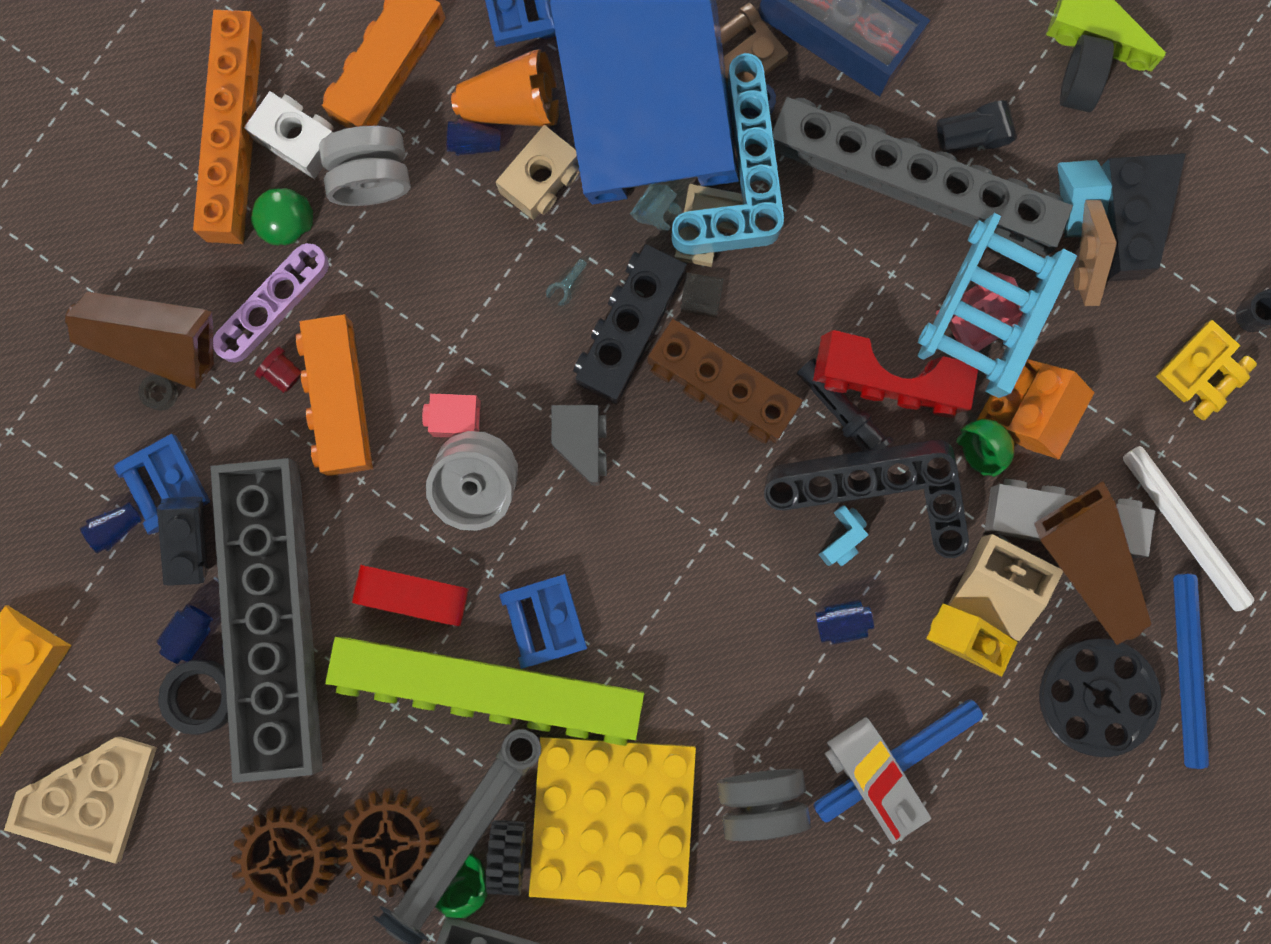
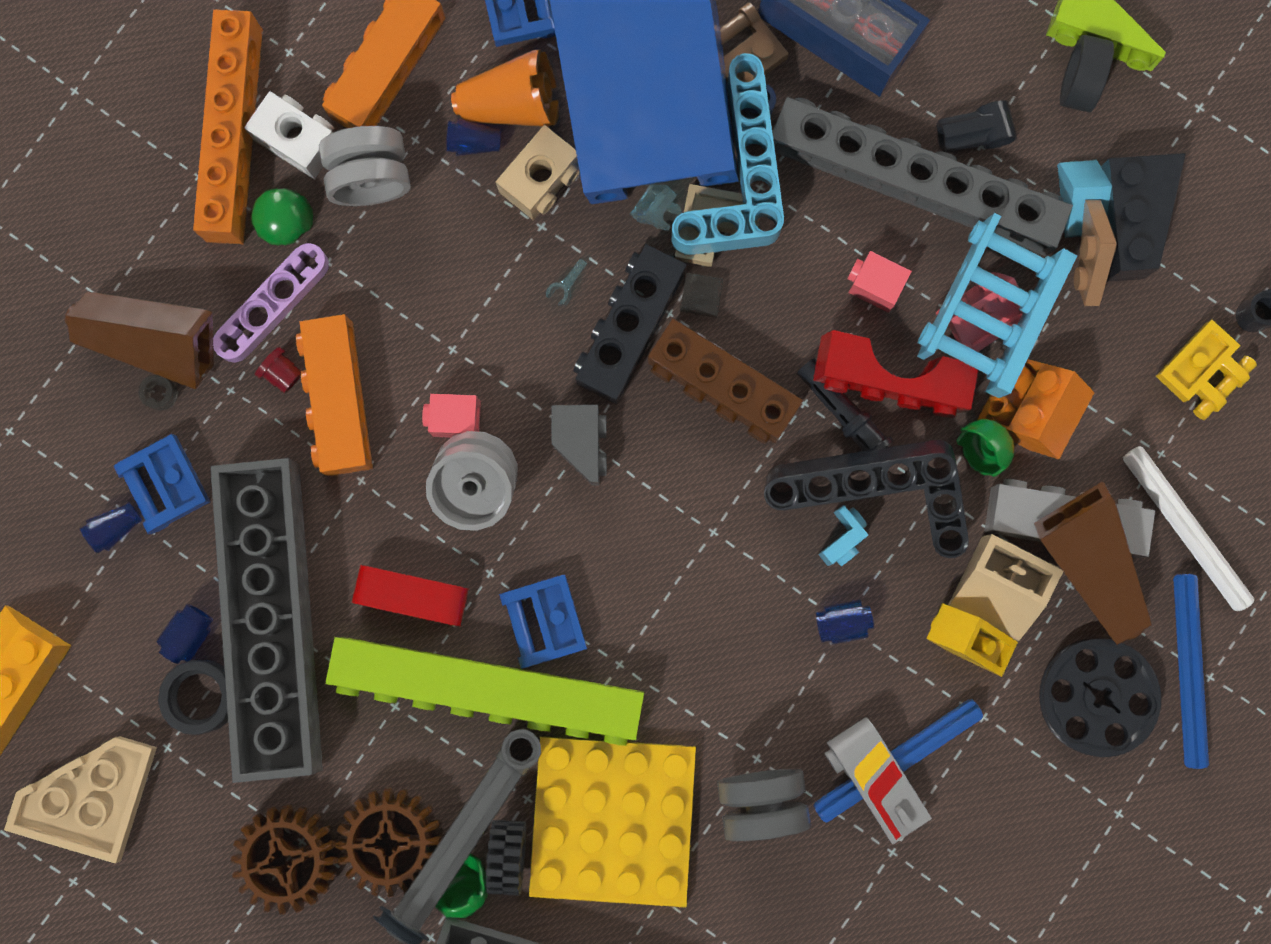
(182, 540): black brick -> none
(878, 281): none -> coral brick

